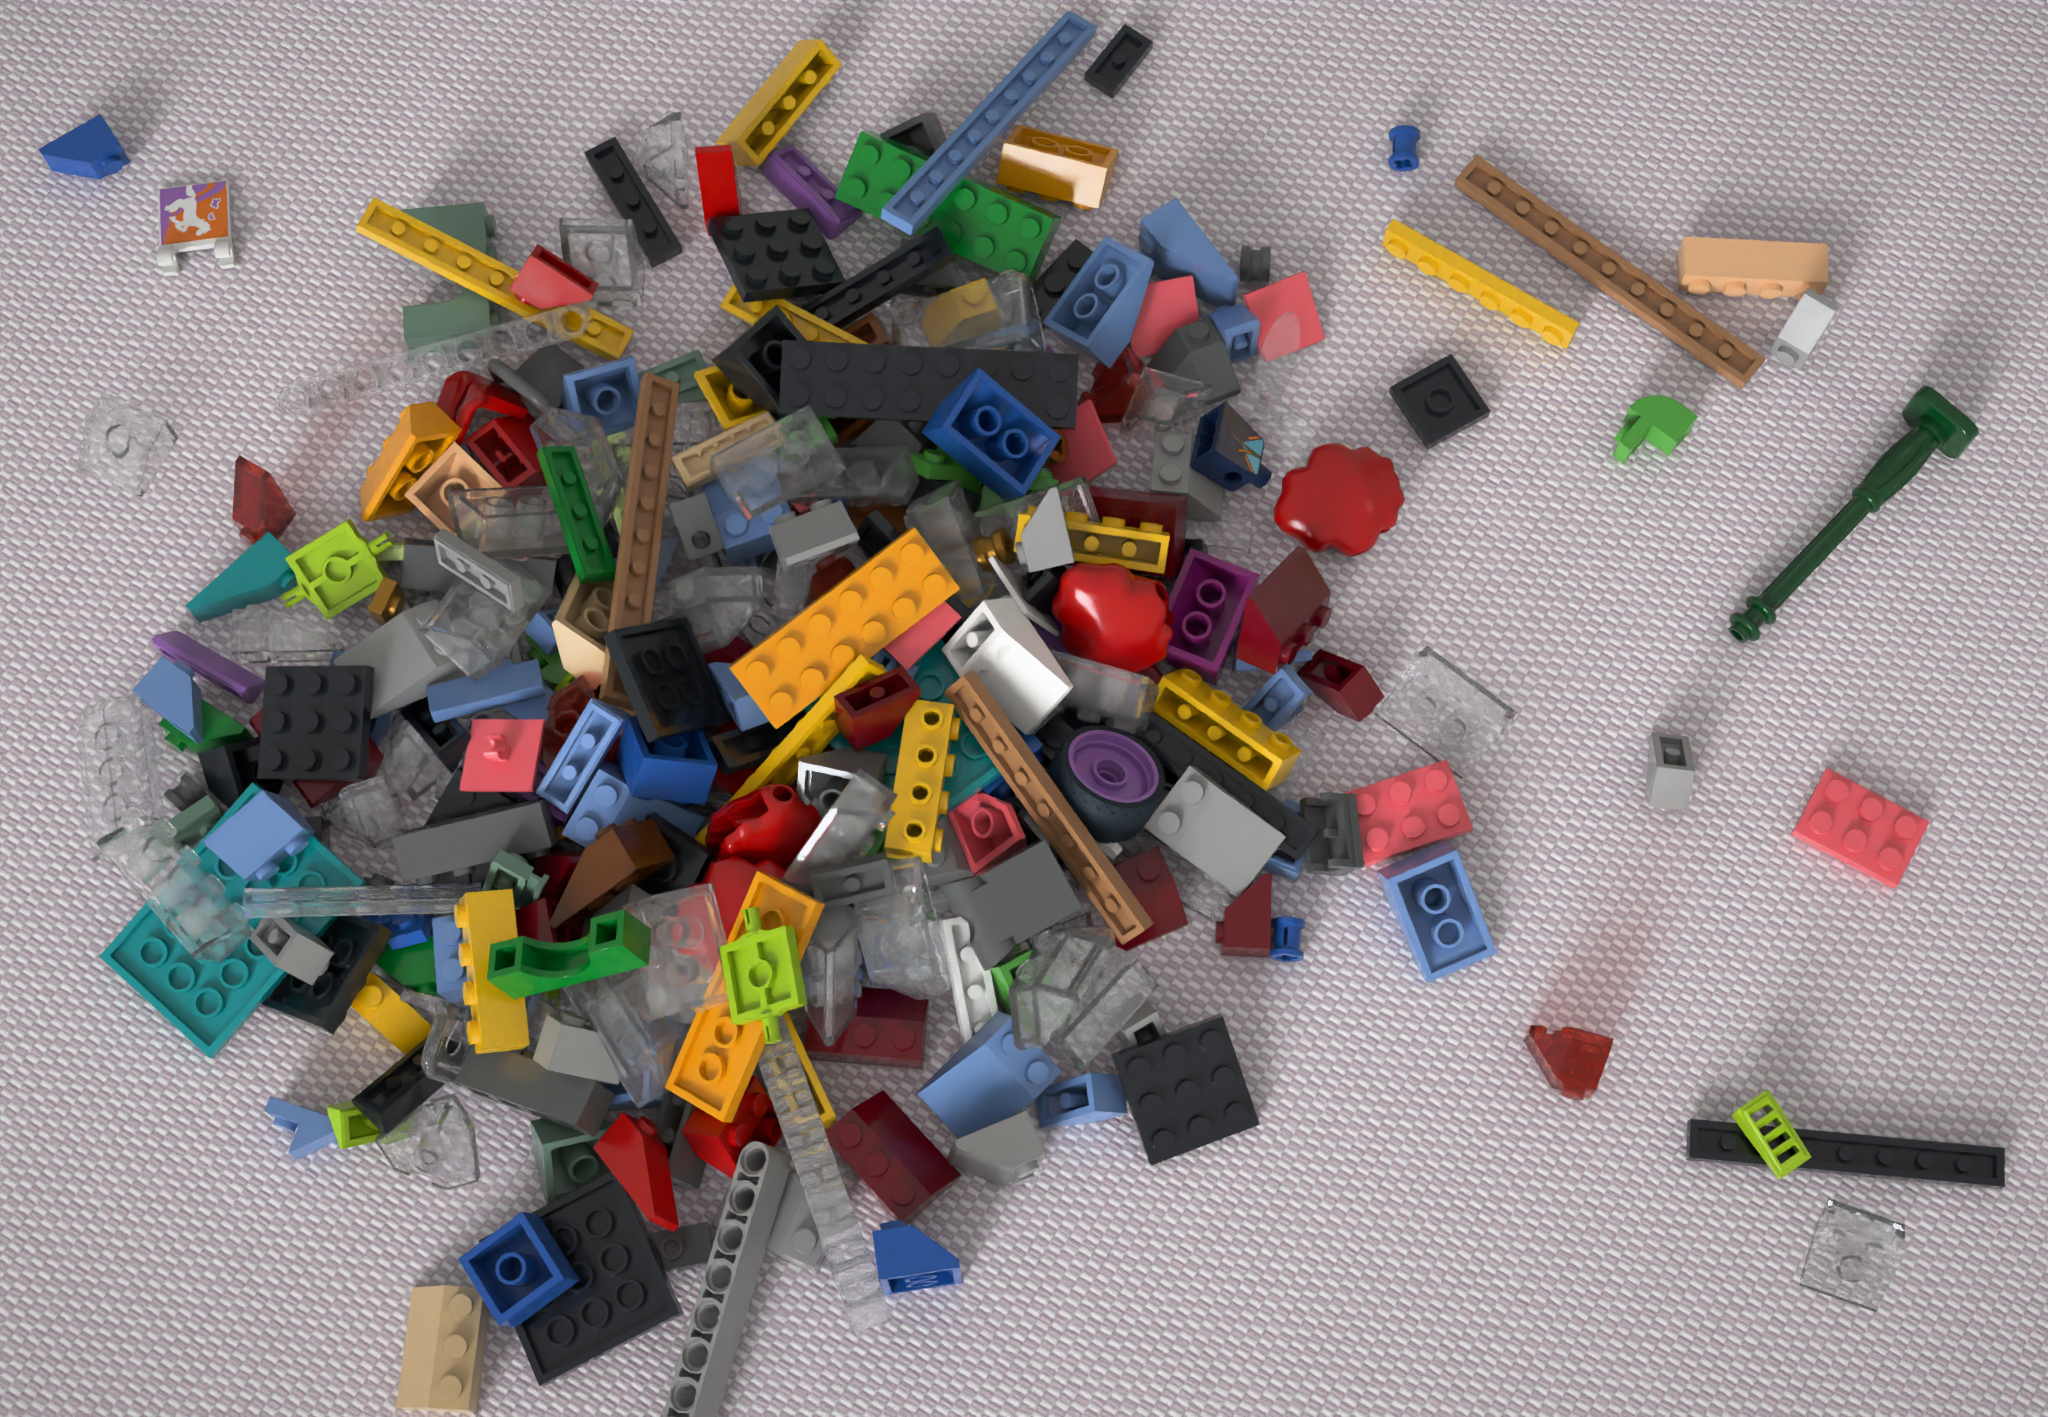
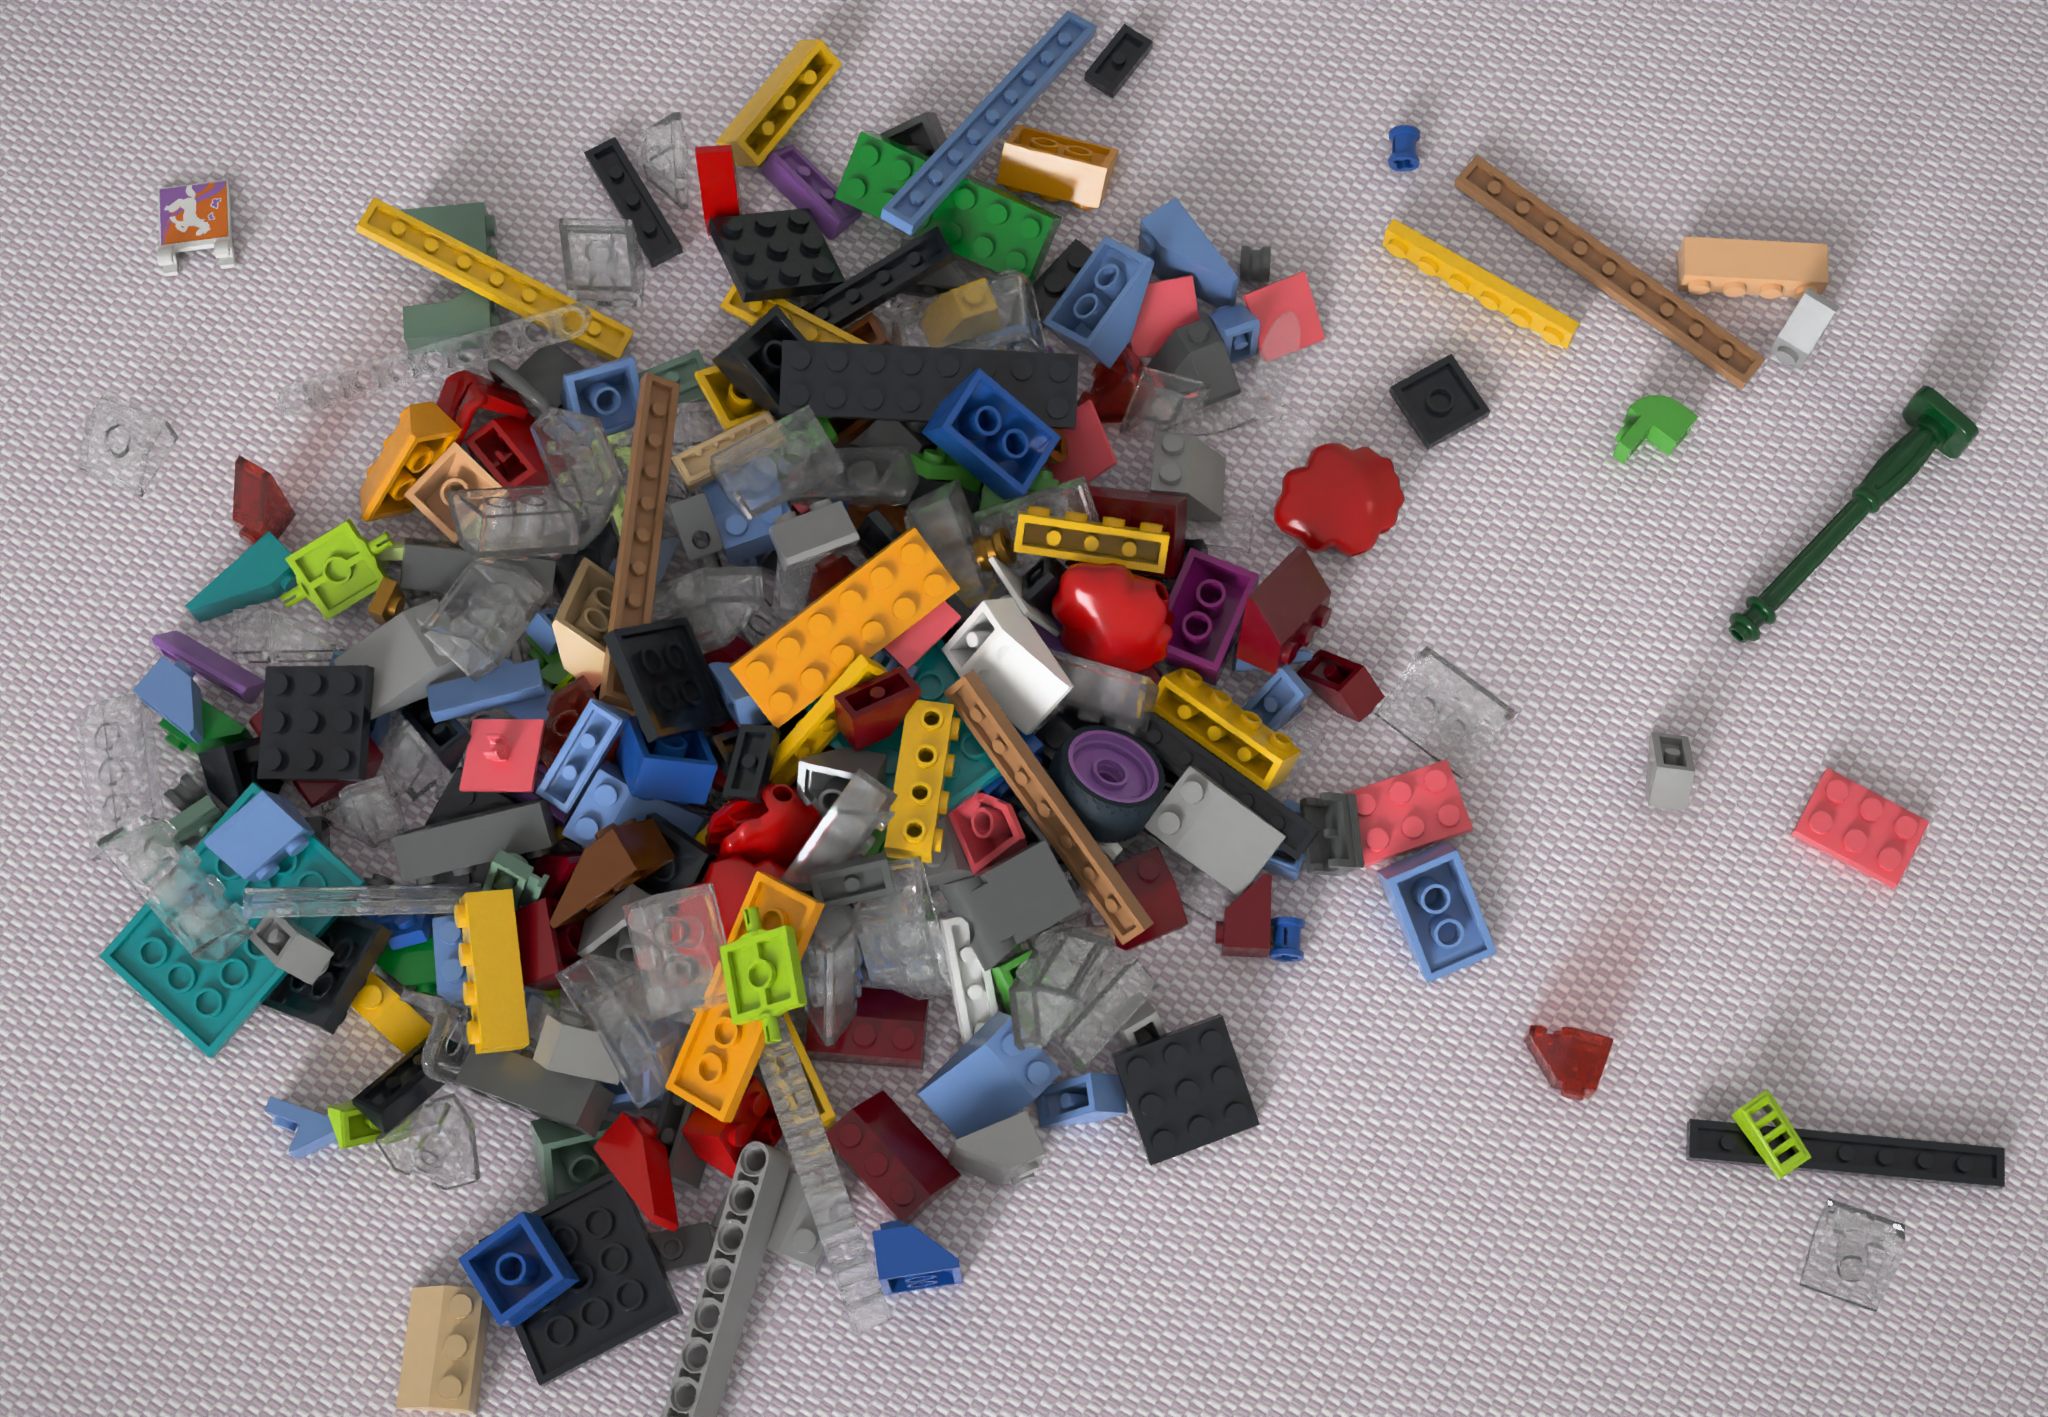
(86, 151): blue slope -> none
(479, 570): light grey tile -> none
(532, 966): green arch -> none
(551, 282): slope -> none
(577, 514): green tile -> none
(751, 762): none -> black plate
(1046, 535): light grey slope -> none
(1229, 450): dark blue torso -> none

